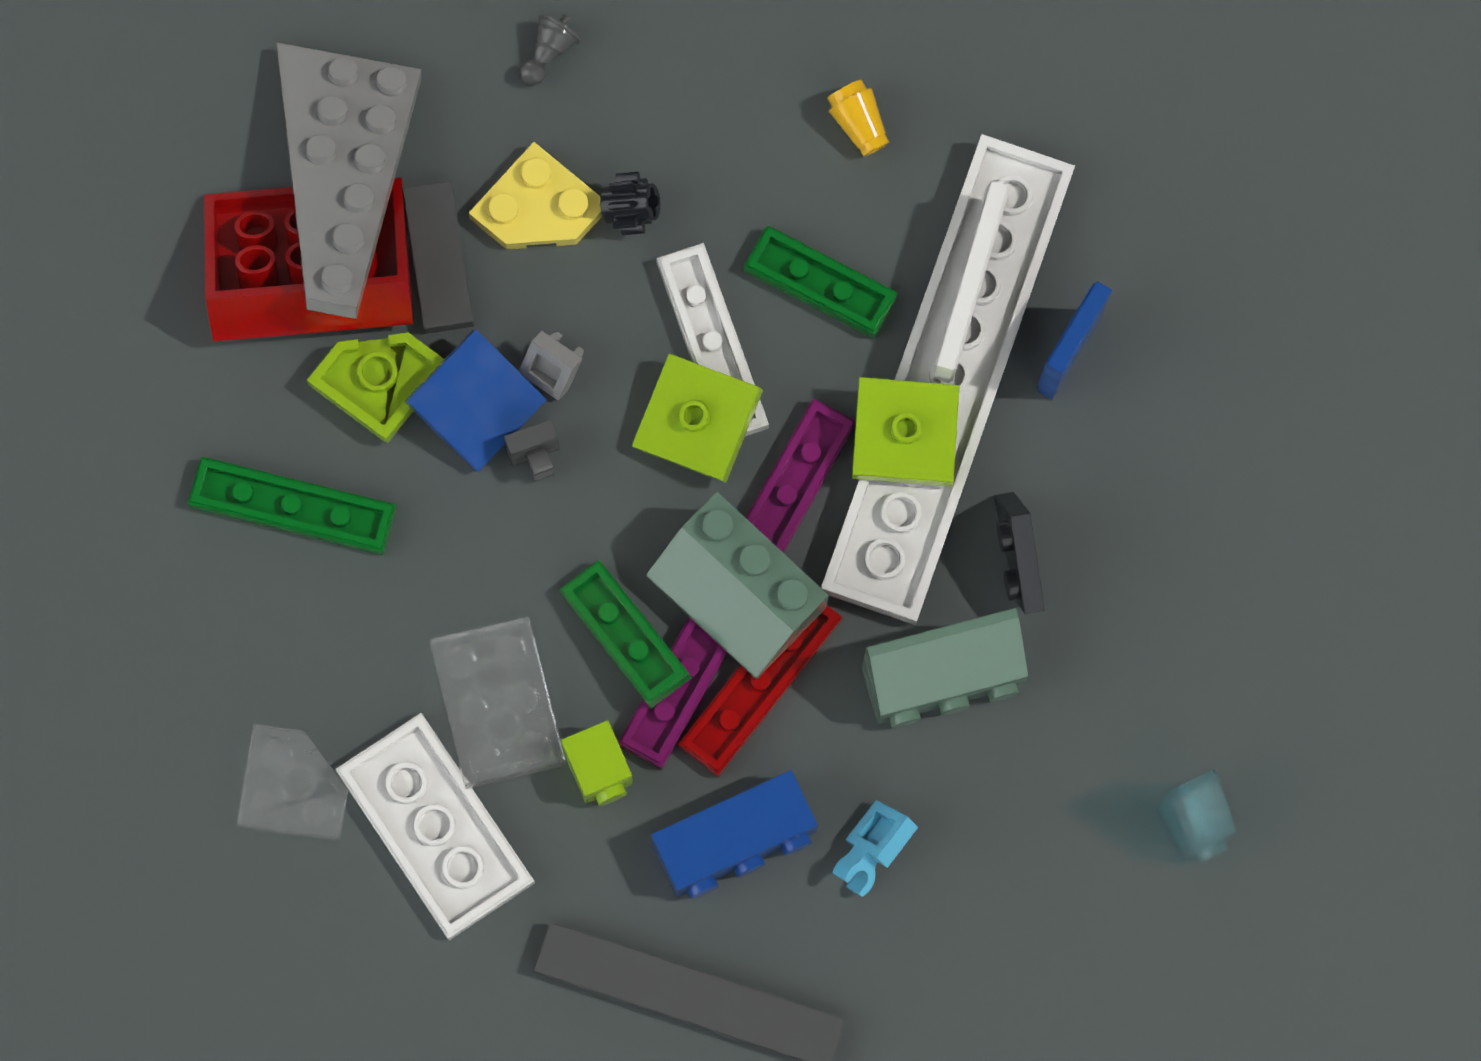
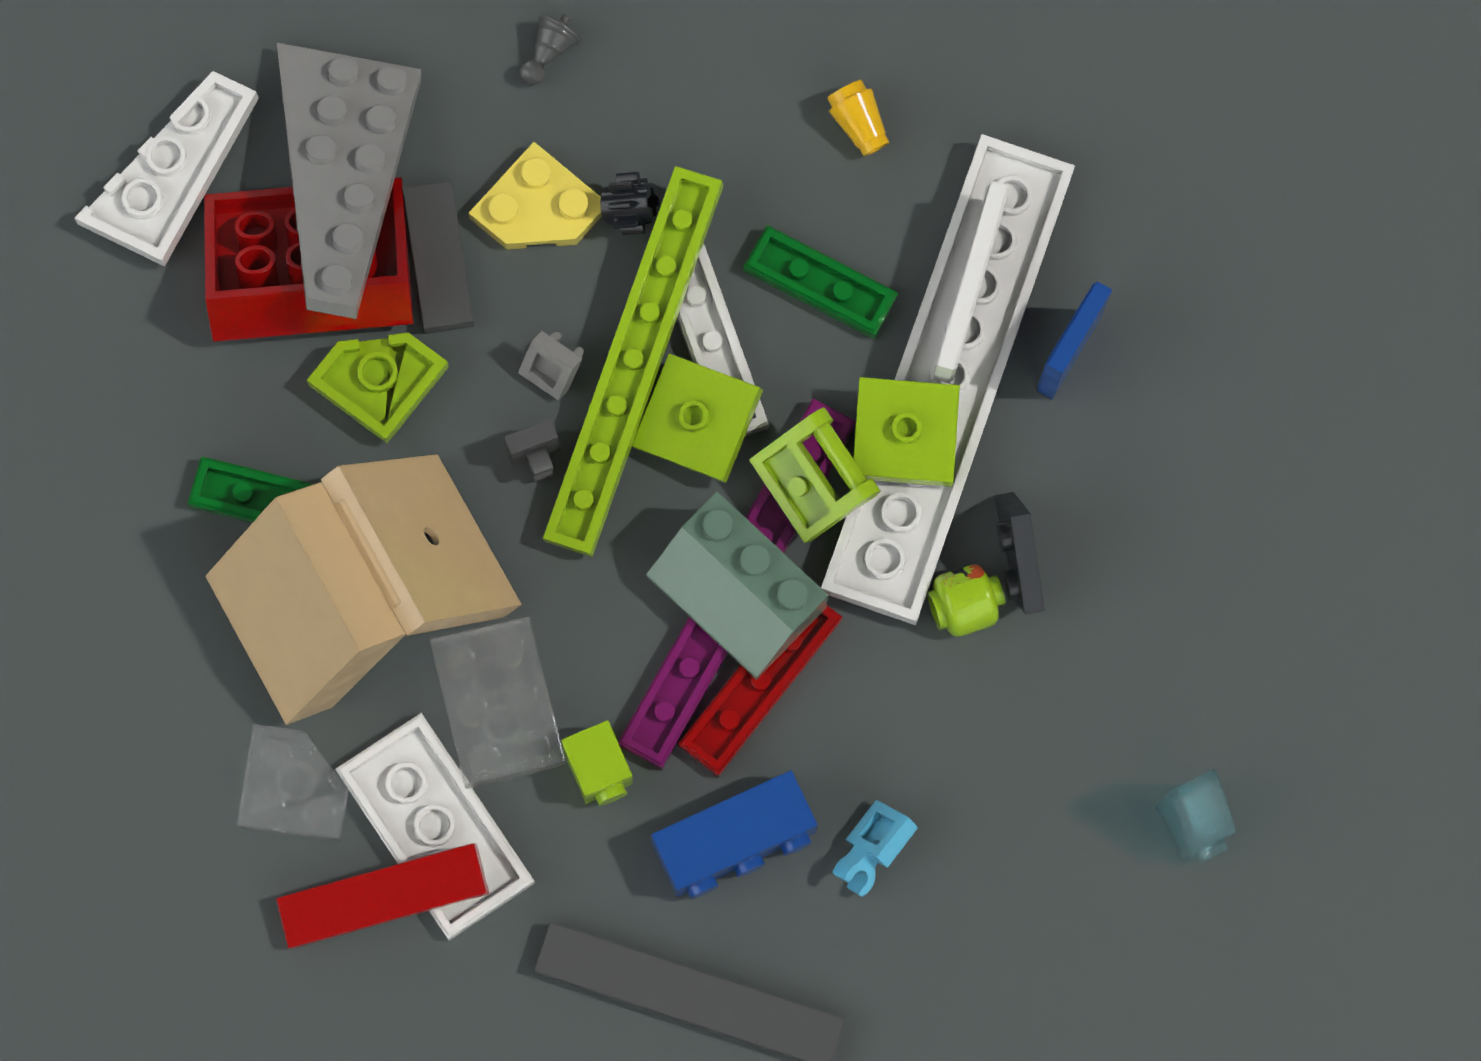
(164, 185): none -> white wing
(348, 572): none -> tan container
(382, 896): none -> red tile
(475, 400): blue tile -> none
(625, 634): green tile -> none
(633, 361): none -> lime plate
(800, 483): none -> lime plate
(946, 668): sand green slope -> none
(965, 600): none -> lime head

